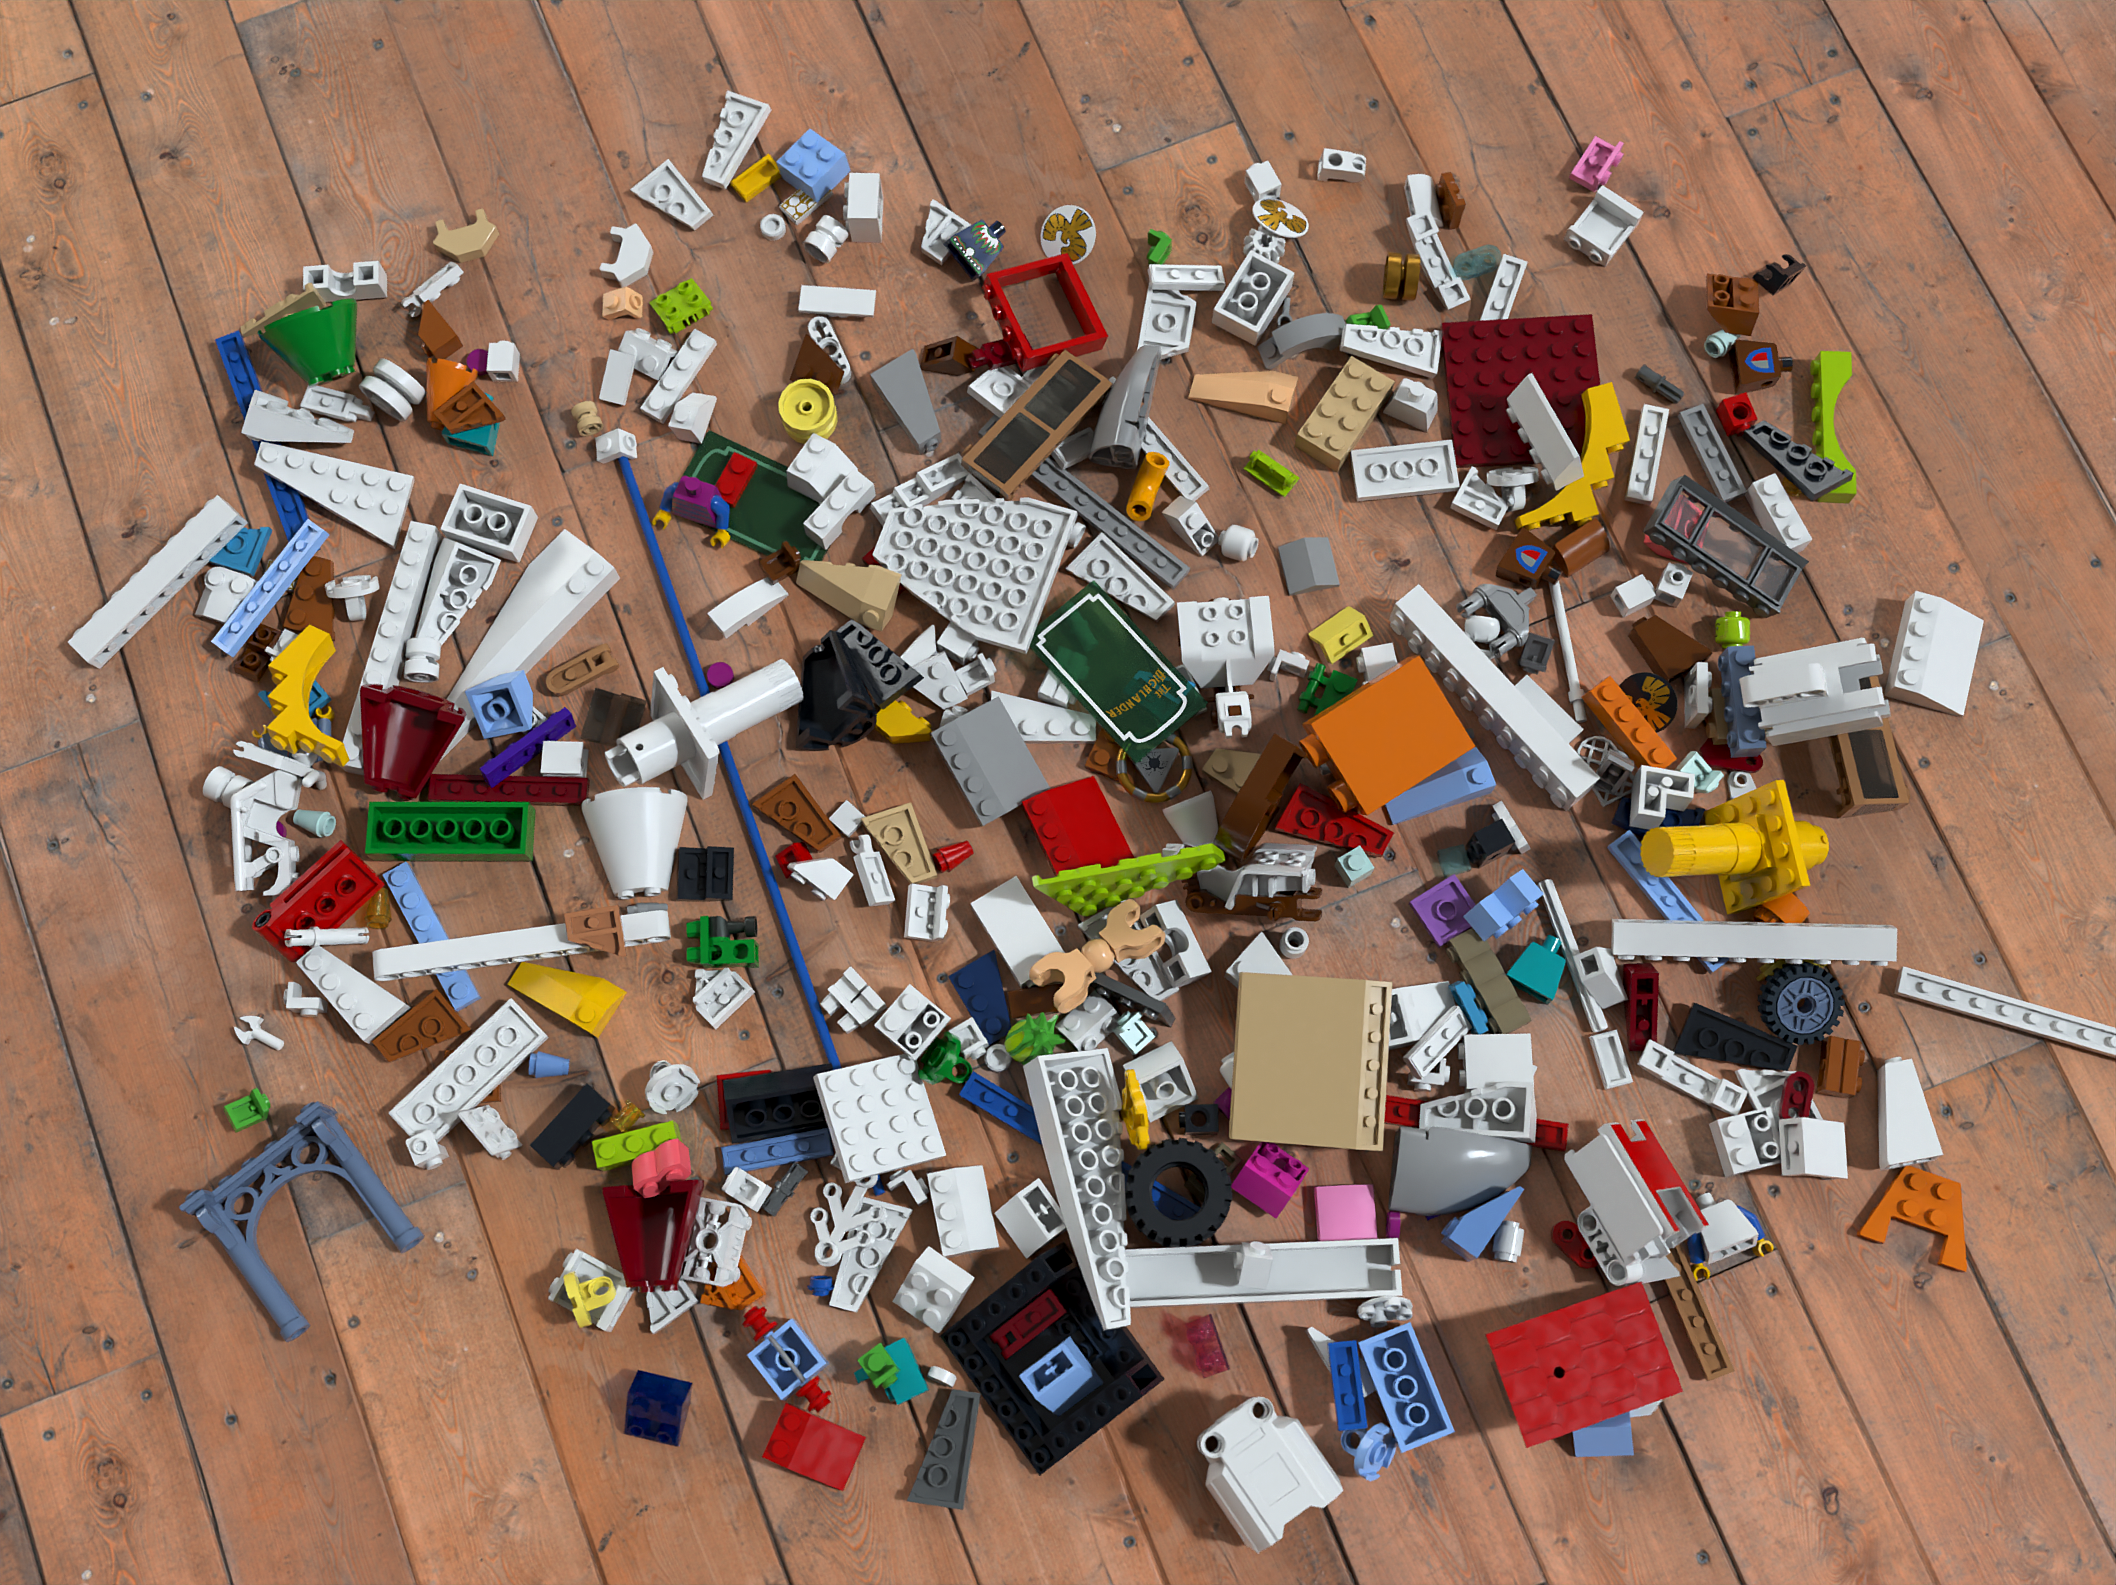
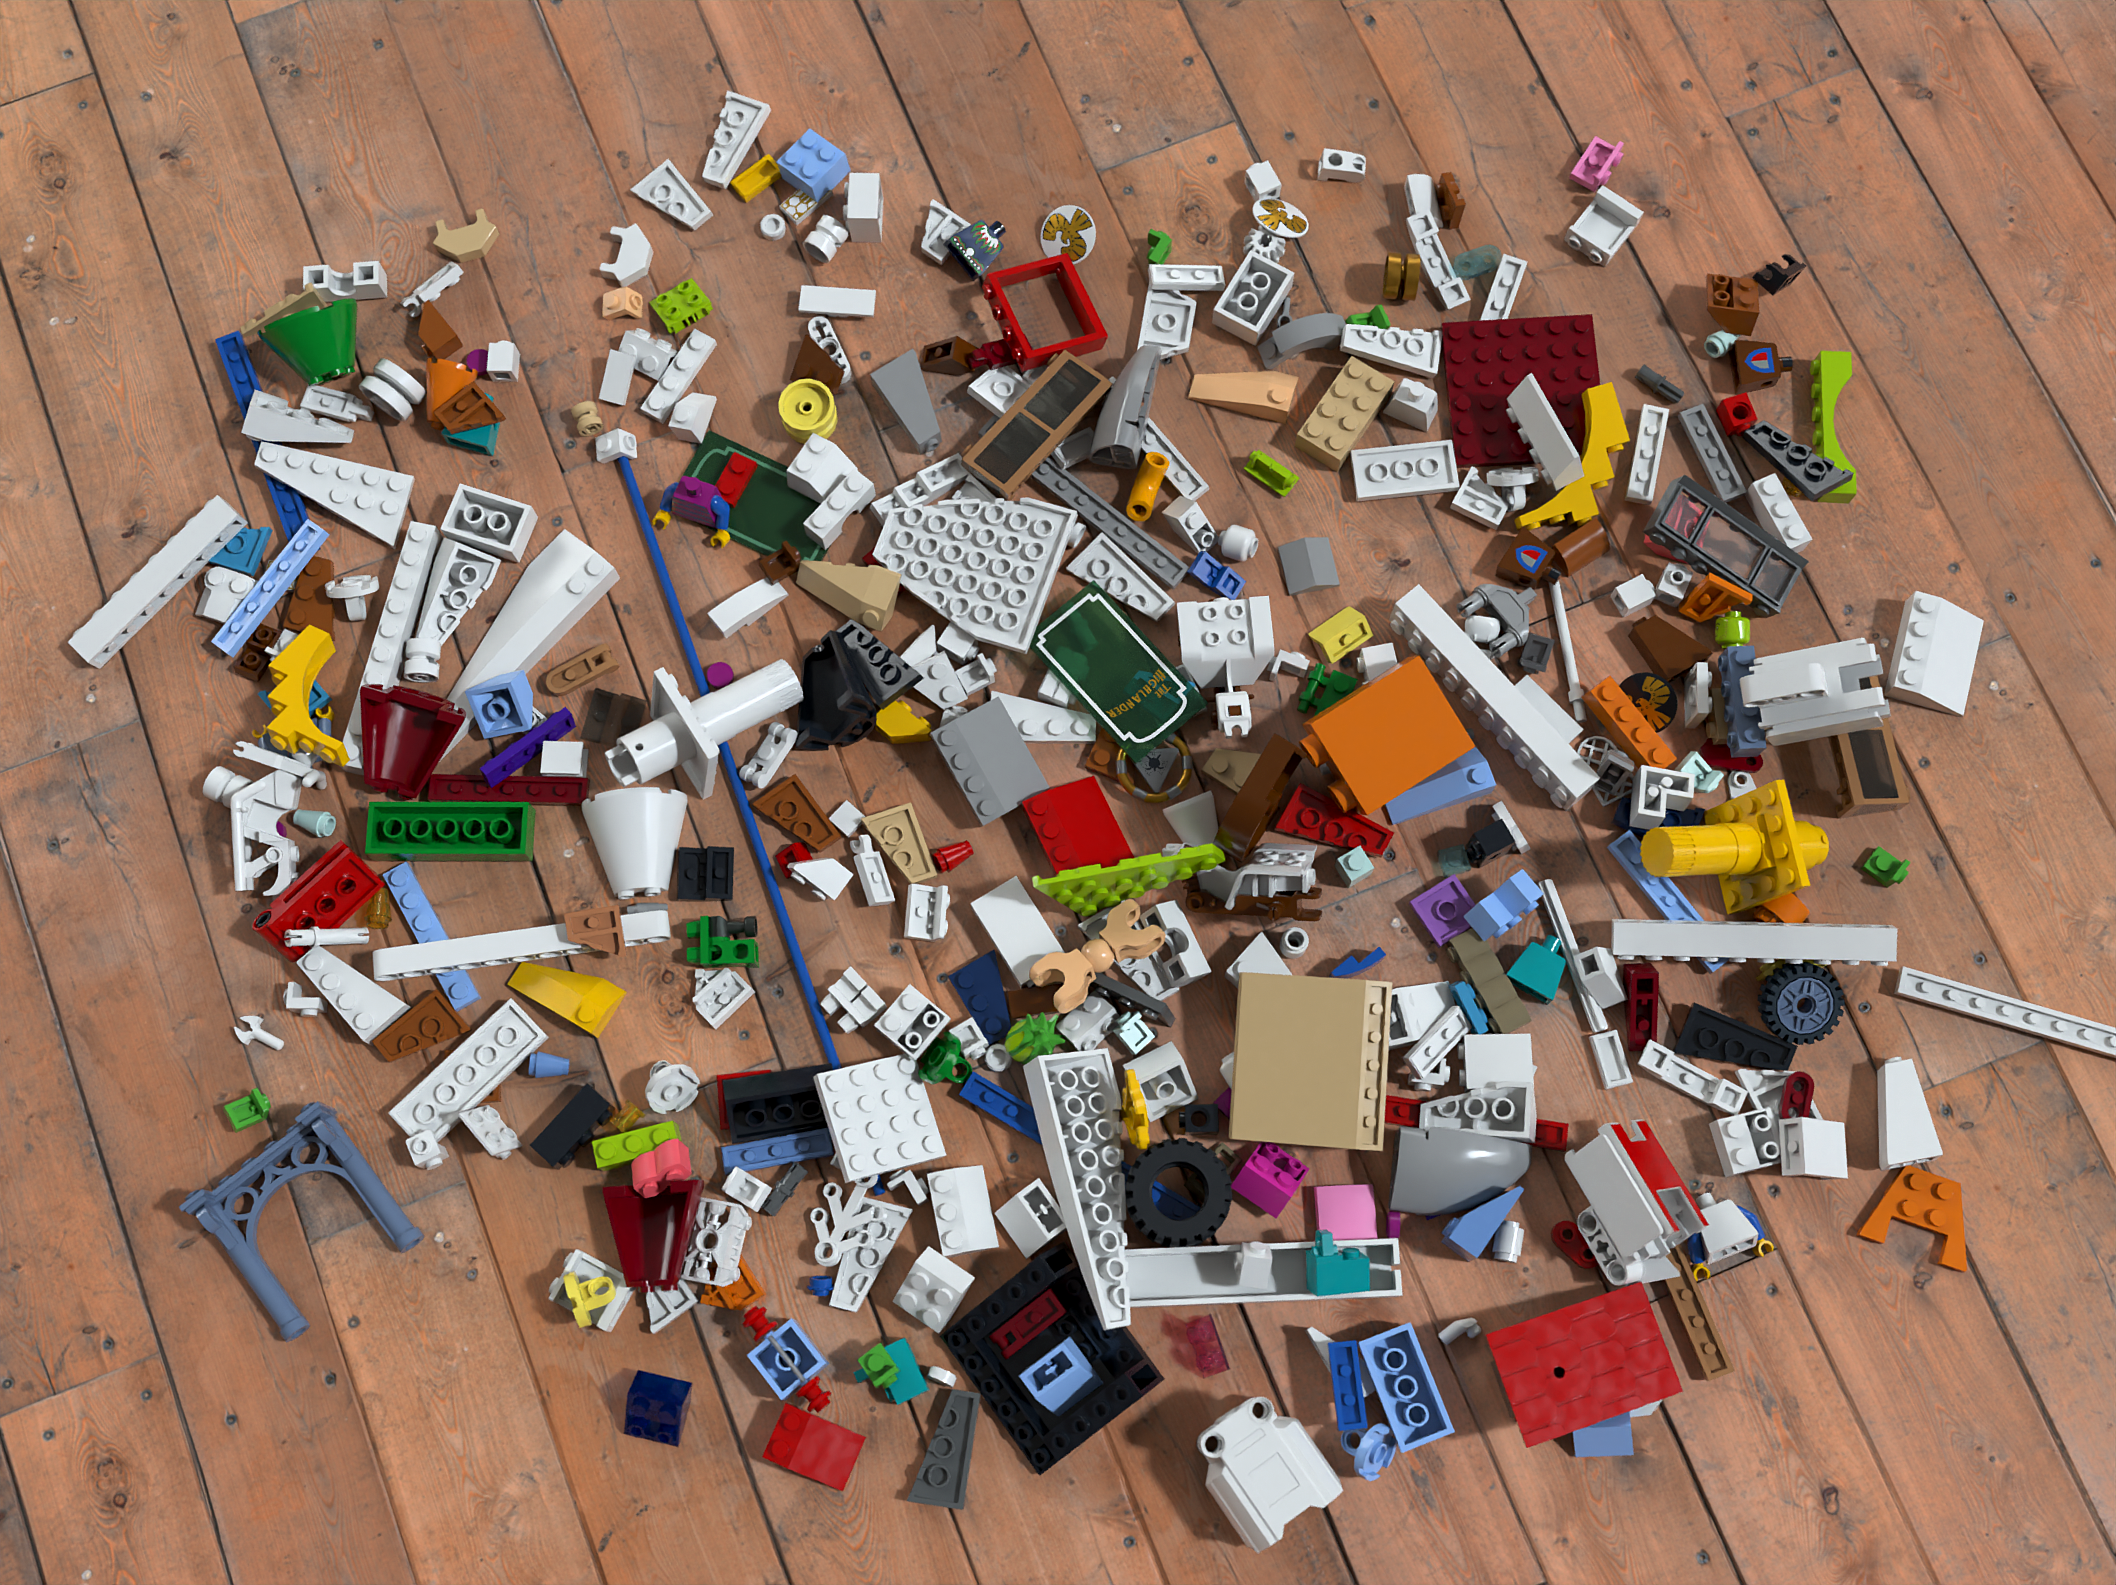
(769, 755): none -> white plate
(1216, 577): none -> blue slope
(1334, 1271): none -> teal hinge
(1351, 967): none -> blue slope
(1385, 1309): white dish -> none
(1459, 1327): none -> white arm
(1712, 598): none -> orange wing
(1840, 1067): dark orange brick -> none
(1885, 867): none -> bright green bracket

